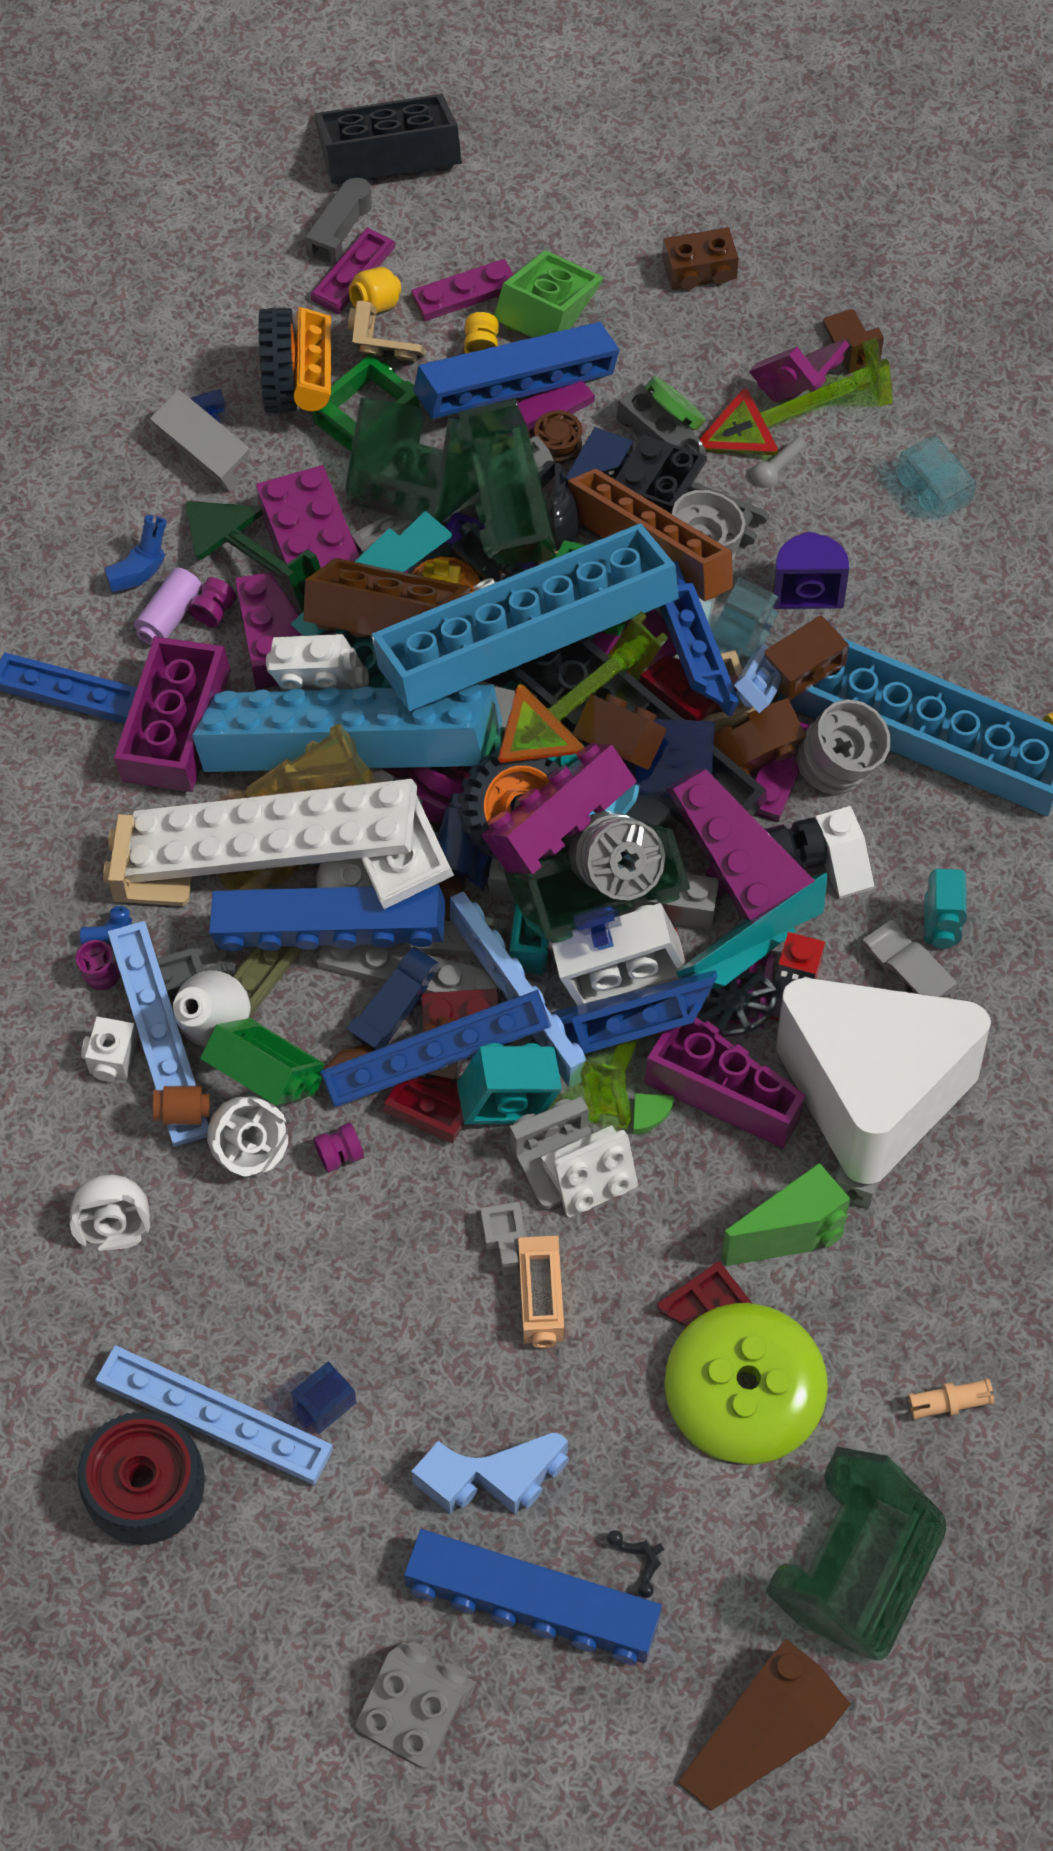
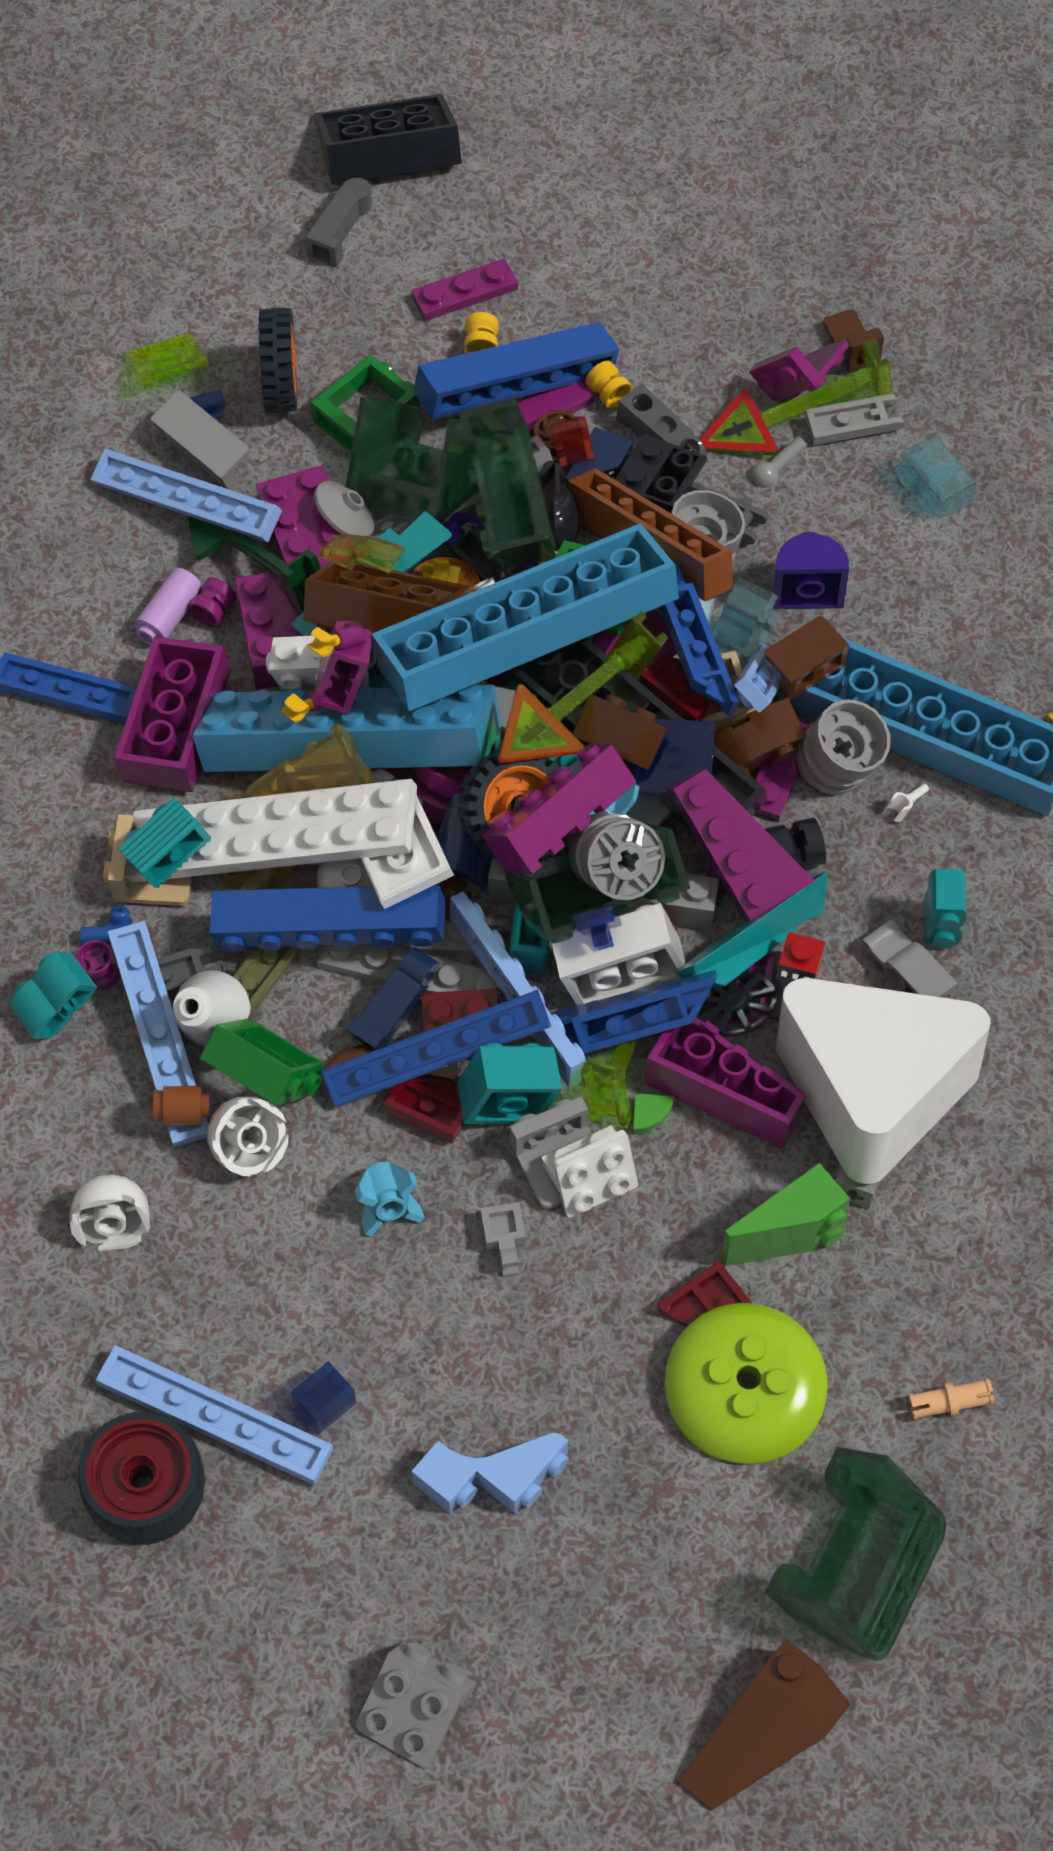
(52, 995): none -> teal brick
(110, 1049): white brick -> none
(142, 560): blue arm -> none
(164, 842): none -> teal brick
(165, 358): none -> clear neon green slope
(186, 495): none -> light blue plate
(312, 359): light orange brick -> none
(338, 1147): magenta wheel -> none
(340, 671): none -> magenta torso
(343, 509): none -> light grey dish
(350, 549): none -> clear yellow slope
(362, 325): tan bracket -> none
(364, 254): magenta tile -> none
(376, 286): yellow head -> none
(387, 1196): none -> medium azure brick
(532, 1596): blue brick -> none
(541, 1290): light nougat window -> none
(546, 295): bright green slope -> none
(572, 440): none -> clear red slope
(606, 382): none -> yellow wheel
(645, 1588): black piece -> none
(674, 402): bright green tile -> none
(700, 258): reddish brown brick -> none
(845, 852): white slope -> none
(851, 419): none -> light grey hinge
(903, 802): none -> white hand

